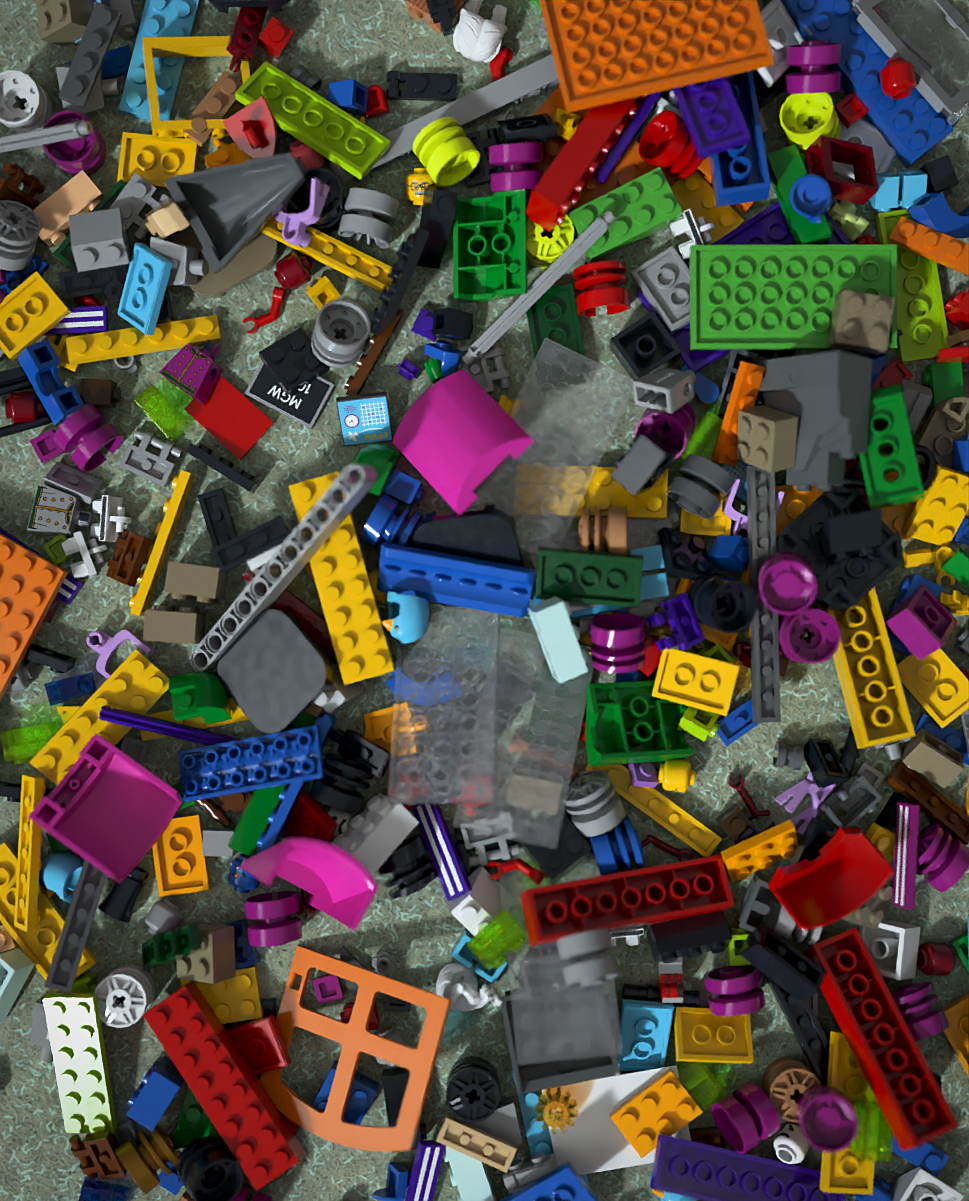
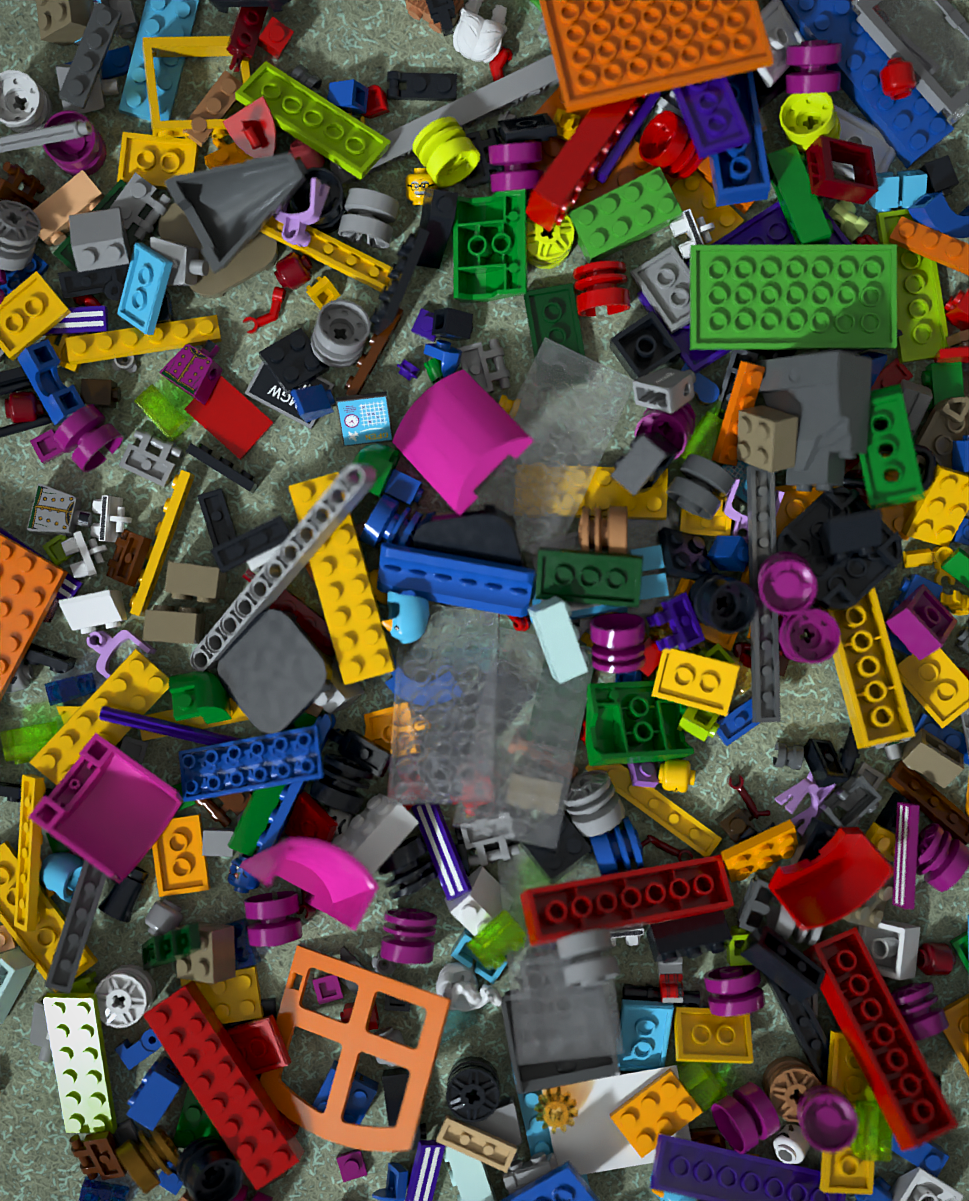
(73, 482): light grey plate -> none
(94, 610): none -> white slope
(139, 1050): none -> blue leg
(165, 219): tan arch -> none
(313, 402): none -> blue slope
(352, 1165): none -> magenta plate
(408, 941): none -> magenta wheel
(520, 623): none -> red arm
(532, 873): red arm -> none
(539, 287): light grey piece -> none
(811, 197): blue hat -> none
(851, 110): red plate -> none
(860, 322): dark tan brick -> none

